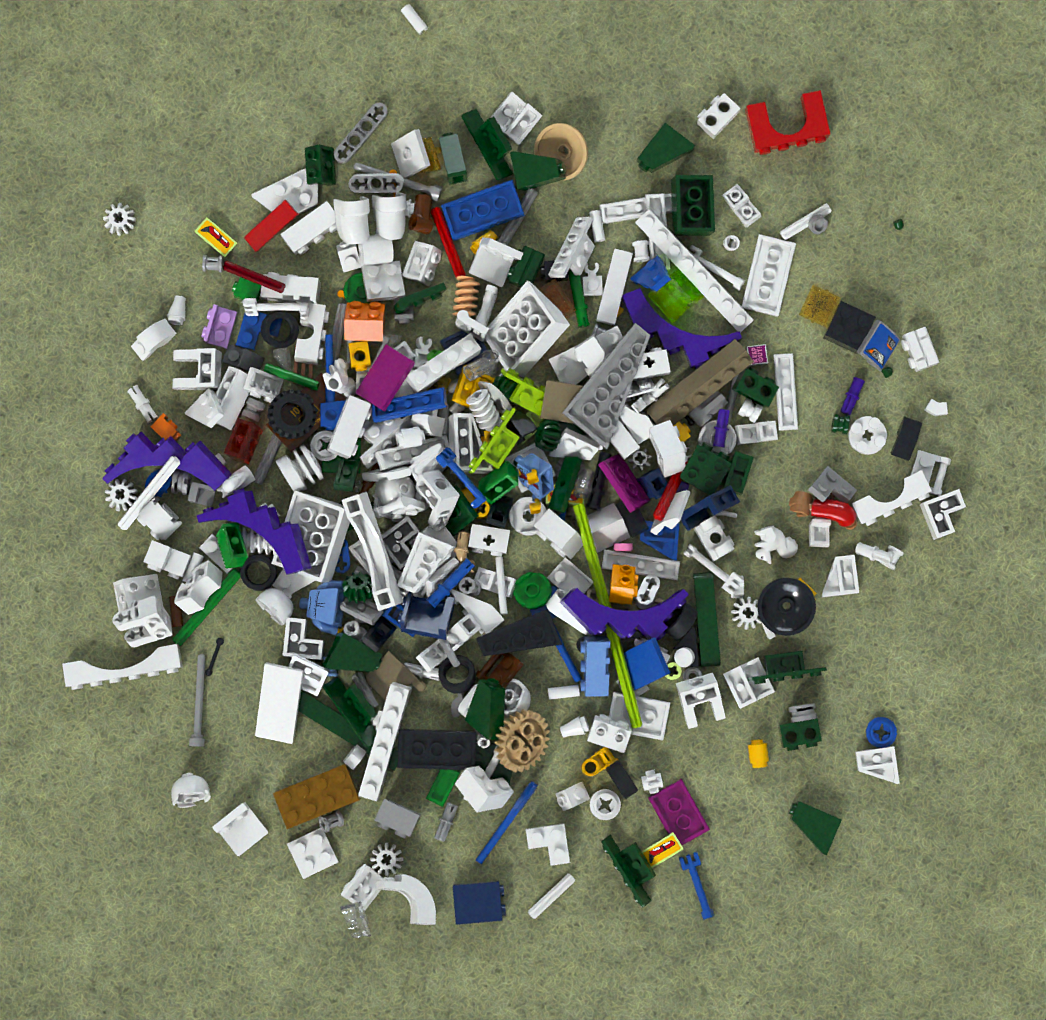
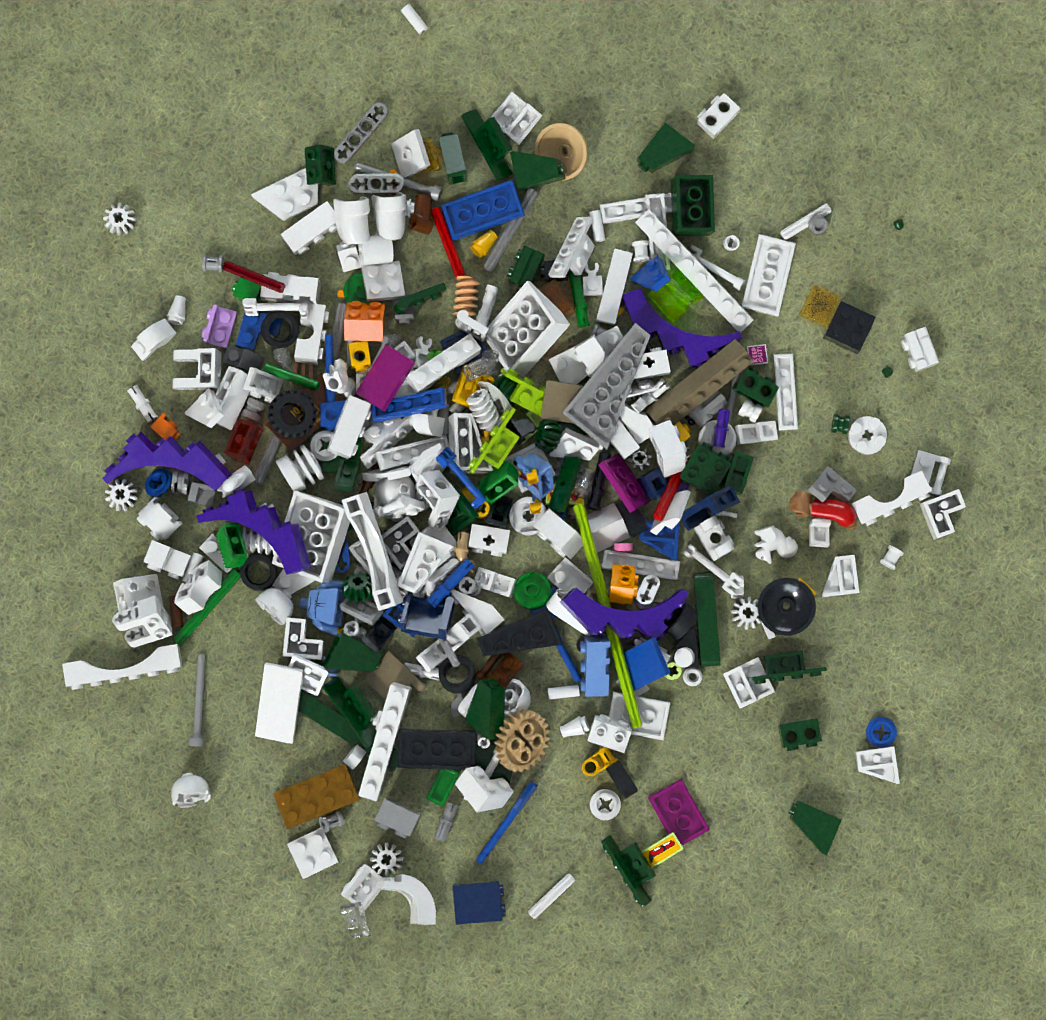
(149, 492): white axle -> none
(215, 237): slope -> none
(219, 641): black hinge -> none
(241, 829): white bracket -> none
(271, 225): red tile -> none
(362, 684): light grey axle -> none
(410, 437): white brick -> none
(422, 263): white bracket -> none
(493, 261): white bracket -> none
(501, 585): white bar -> none
(553, 837): white brick -> none
(572, 796): white bracket -> none
(652, 781): white gear -> none
(691, 865): blue hinge -> none
(699, 691): white brick -> none
(741, 205): white slope -> none
(758, 753): yellow brick -> none
(767, 138): red arch -> none
(803, 715): light grey wheel -> none
(852, 396): dark purple axle -> none
(874, 553): white axle -> none
(878, 345): slope -> none
(906, 439): black slope -> none
(936, 408): white piece -> none

